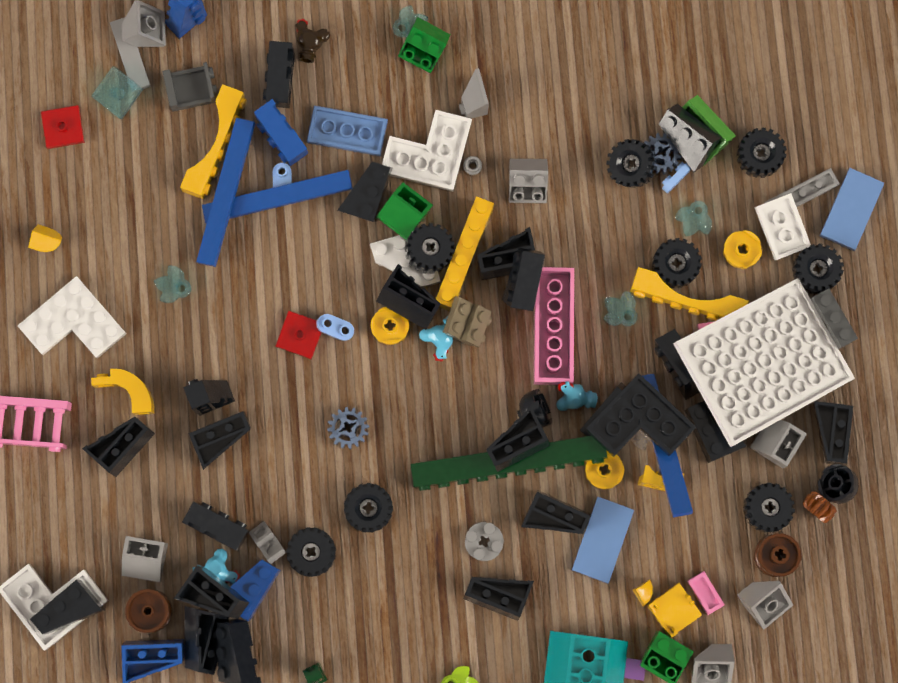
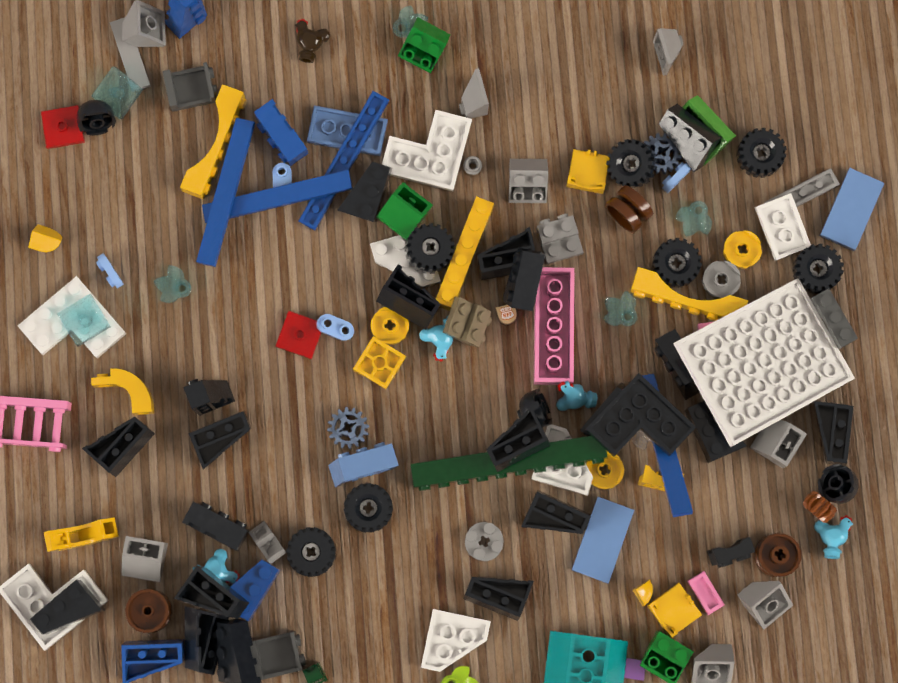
(81, 535): none -> yellow arch
(83, 320): none -> clear light blue plate
(95, 117): none -> black cylinder
(113, 278): none -> light blue plate
(278, 655): none -> dark grey panel
(279, 73): black wedge -> none
(347, 155): none -> blue tile
(363, 463): none -> medium blue wedge
(379, 363): none -> yellow piece
(452, 638): none -> white plate
(506, 314): none -> tile
(559, 238): none -> light grey plate
(571, 478): none -> white plate
(588, 171): none -> yellow piece
(629, 209): none -> reddish brown wheel
(667, 47): none -> light grey slope
(721, 268): none -> light grey plate
(740, 551): none -> black brick
(759, 516): black bush -> none
(833, 536): none -> medium azure animal

